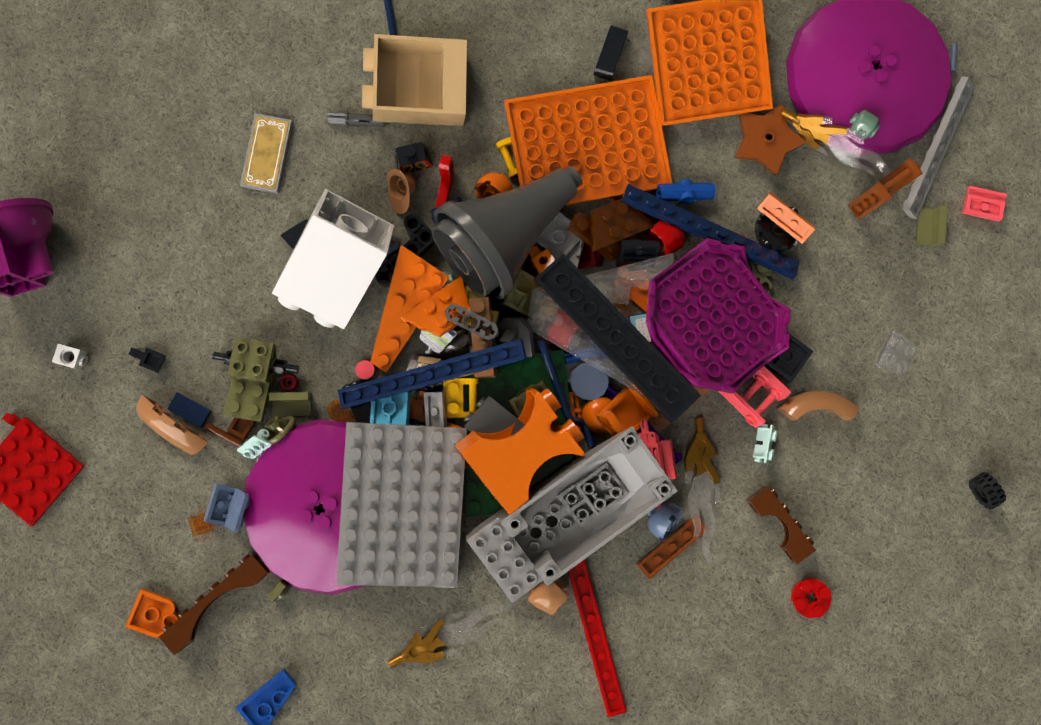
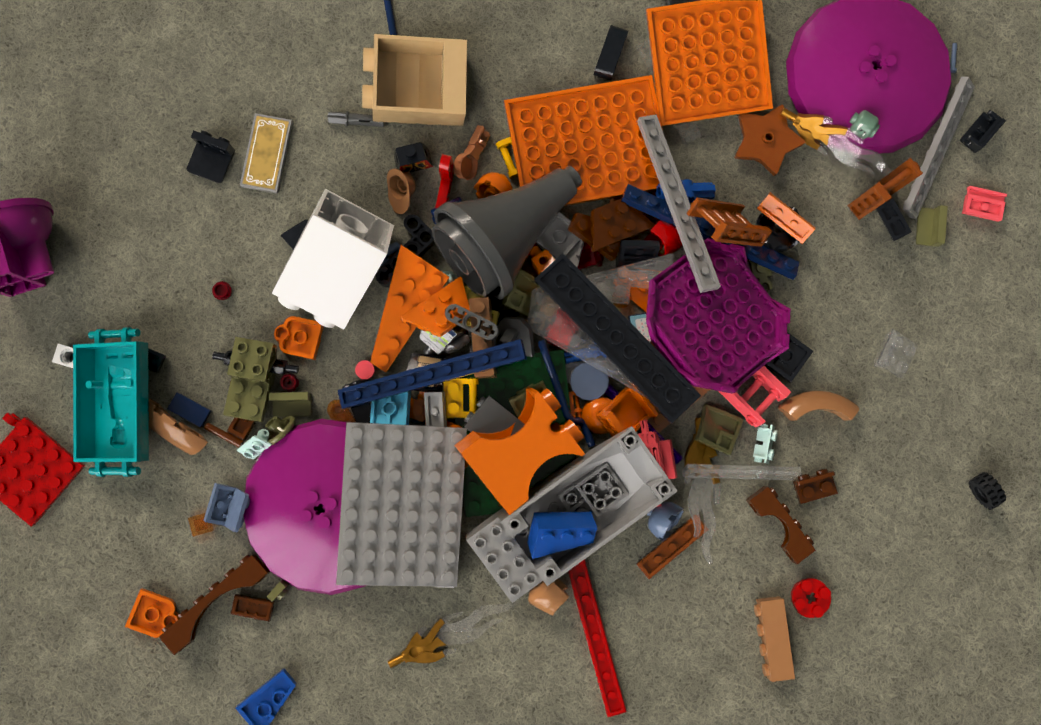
(111, 402): none -> teal piece
(210, 156): none -> black bracket
(222, 290): none -> dark red plate
(252, 607): none -> reddish brown plate
(299, 337): none -> orange plate
(467, 167): none -> nougat piece
(560, 531): none -> blue wedge
(678, 204): none -> light grey plate
(718, 429): none -> olive plate
(729, 223): none -> dark orange fence
(741, 472): none -> clear tile
(775, 639): none -> medium nougat brick
(815, 487): none -> reddish brown bracket
(893, 220): none -> black hinge
(982, 131): none -> black hinge

